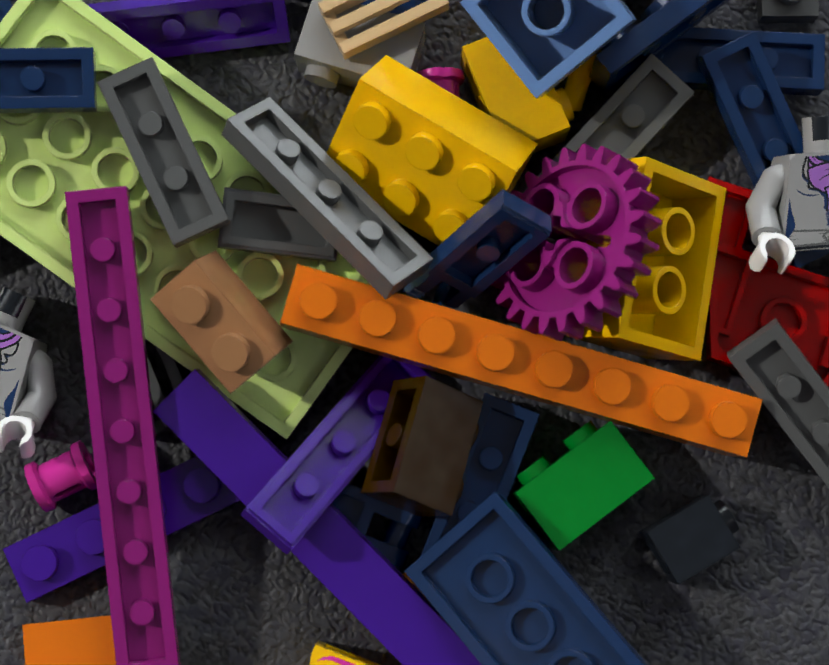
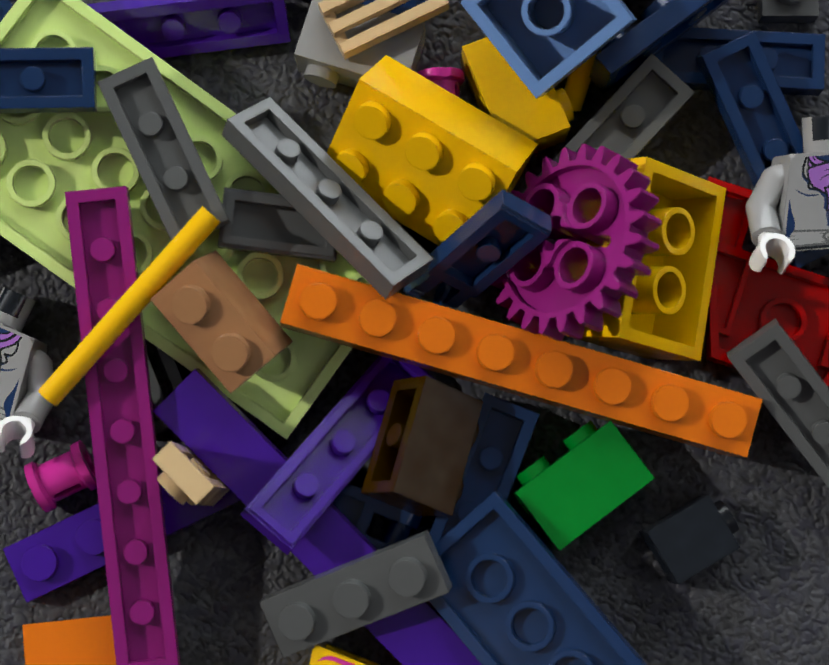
(128, 306): none -> yellow bar
(188, 477): none -> tan plate
(356, 594): none -> dark grey plate

